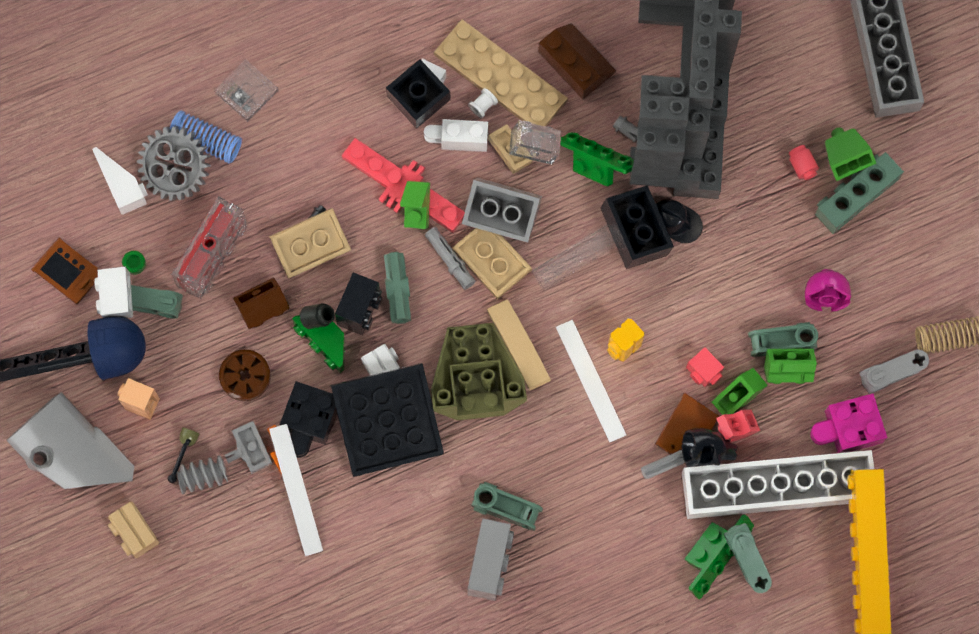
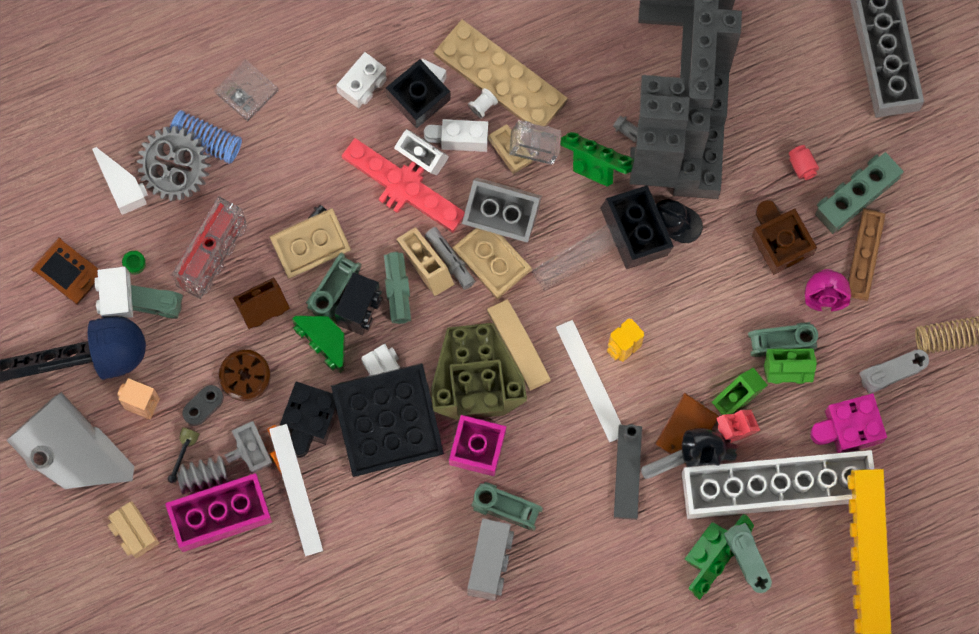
(203, 405): none -> dark grey plate
(218, 512): none -> dark pink brick
(317, 316): pearl dark grey brick -> none
(333, 286): none -> sand green piece
(362, 80): none -> white brick
(416, 203): bright green slope -> none
(421, 152): none -> white brick
(425, 261): none -> tan slope
(477, 445): none -> dark pink brick
(575, 59): reddish brown slope -> none
(627, 472): none -> dark grey piece
(705, 368): coral brick -> none
(782, 237): none -> reddish brown brick
(848, 153): bright green torso -> none
(865, 253): none -> medium nougat tile

